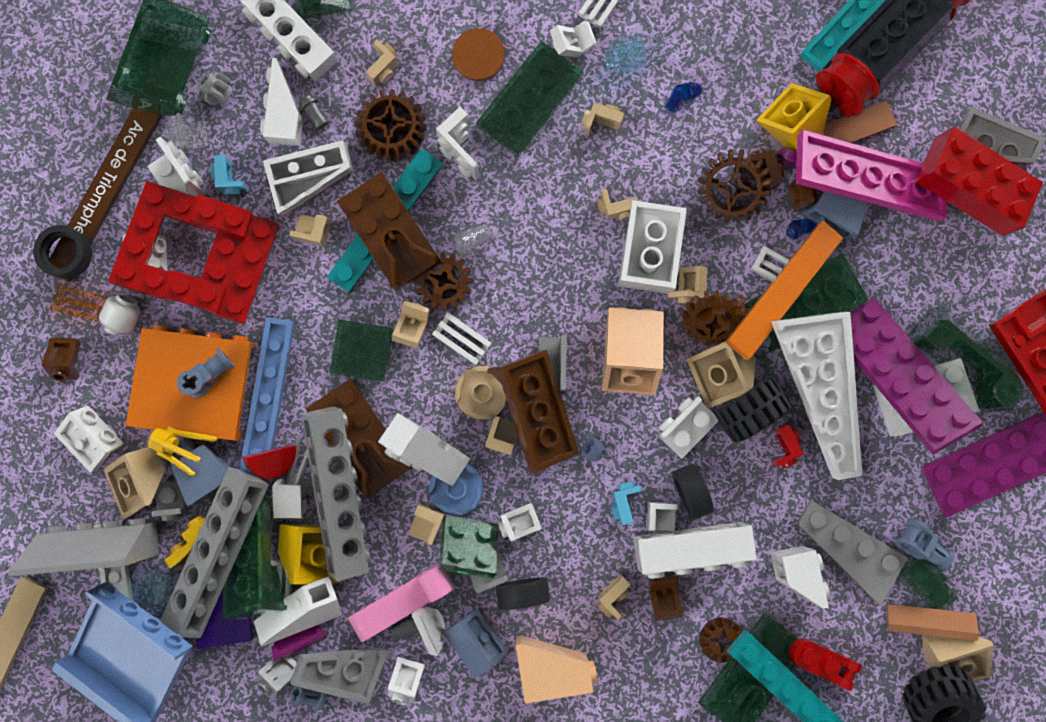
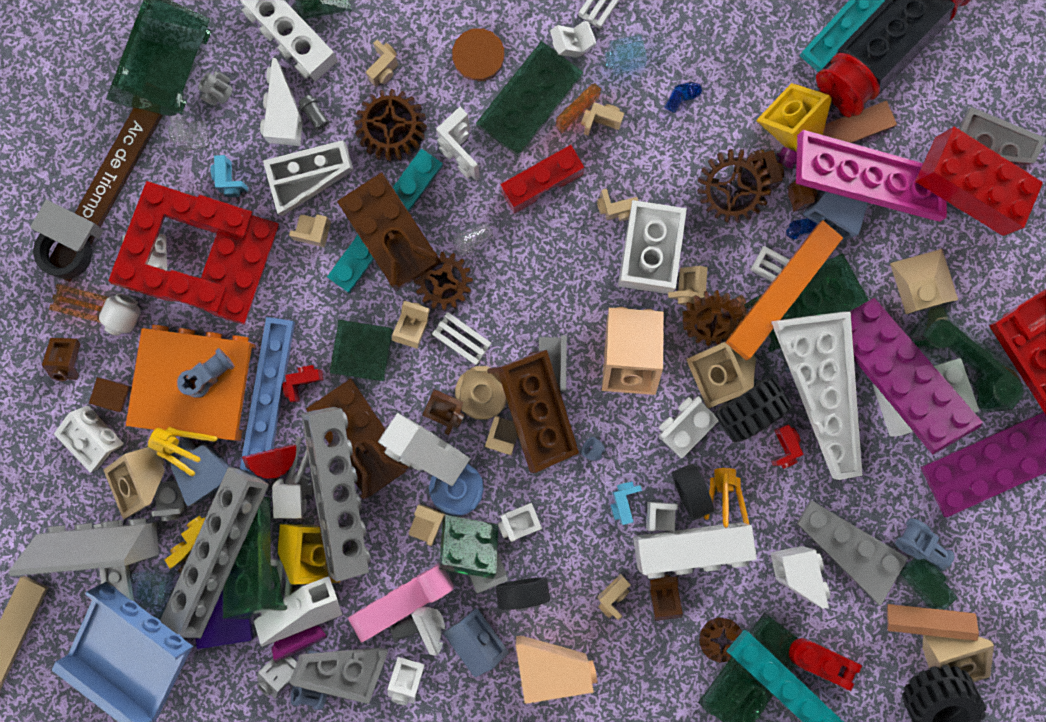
(64, 226): none -> light grey panel
(109, 394): none -> reddish brown panel
(174, 172): white bracket -> none
(305, 375): none -> red bracket
(444, 410): none -> reddish brown bracket
(549, 173): none -> red arch
(577, 107): none -> clear orange tile
(725, 482): none -> light orange plant
(924, 281): none -> tan slope

